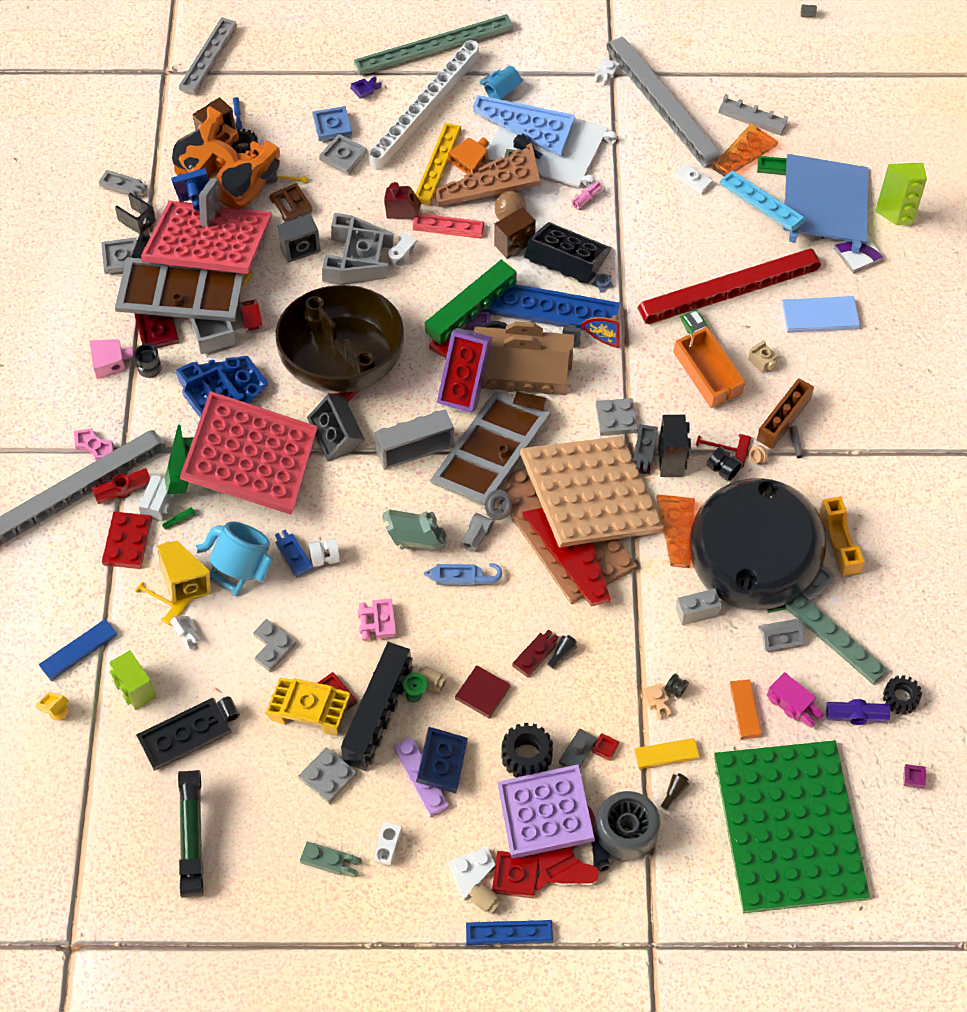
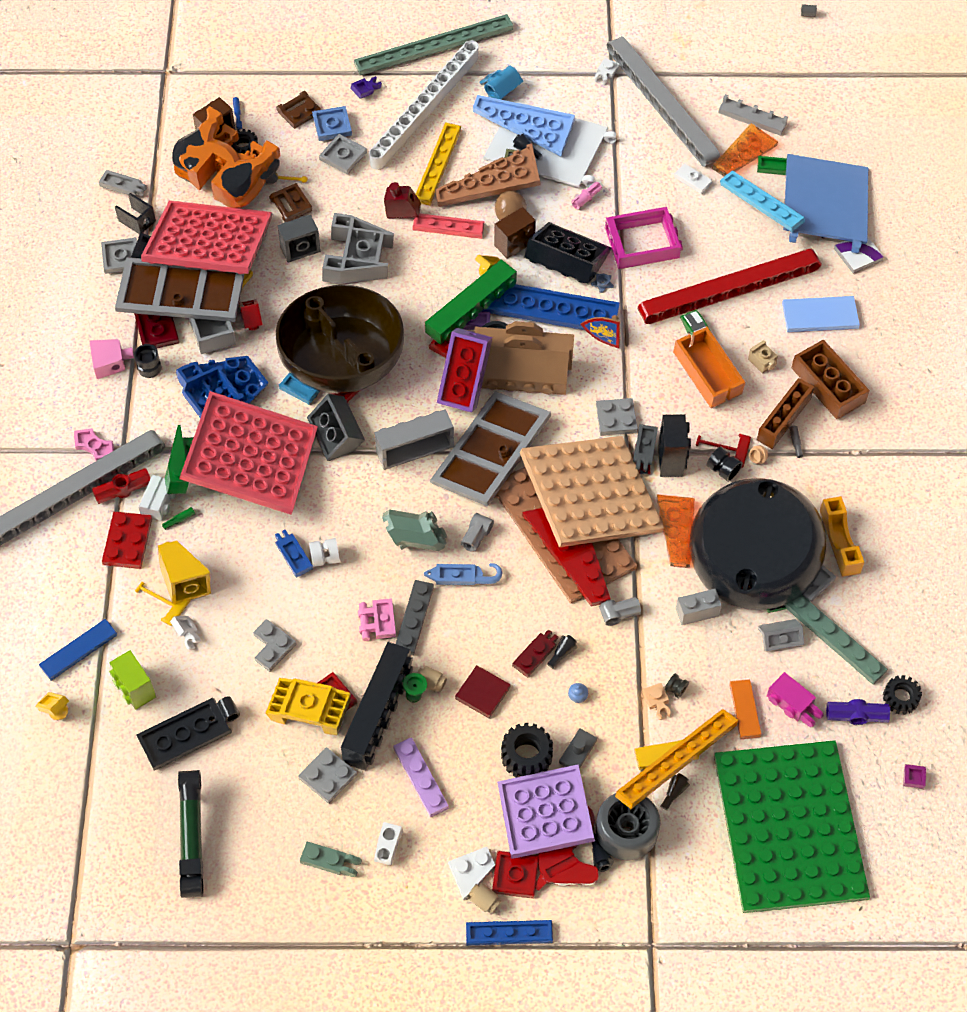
(190, 185): blue plate -> none
(207, 56): light grey plate -> none
(209, 202): light grey plate -> none
(237, 553): medium azure piece -> none
(298, 390): none -> dark azure tile
(301, 113): none -> reddish brown plate
(403, 250): white leg -> none
(415, 615): none -> dark grey plate
(442, 760): dark blue plate -> none
(469, 155): orange torso -> none
(486, 262): none -> yellow tile
(505, 505): light grey gear -> none
(529, 400): reddish brown piece -> none
(573, 330): dark grey tile -> none
(578, 692): none -> medium blue plate
(605, 746): red tile -> none
(614, 611): none -> light grey piece
(638, 219): none -> dark pink window
(676, 758): none -> light orange plate
(832, 379): none -> dark orange brick
(901, 192): lime slope -> none

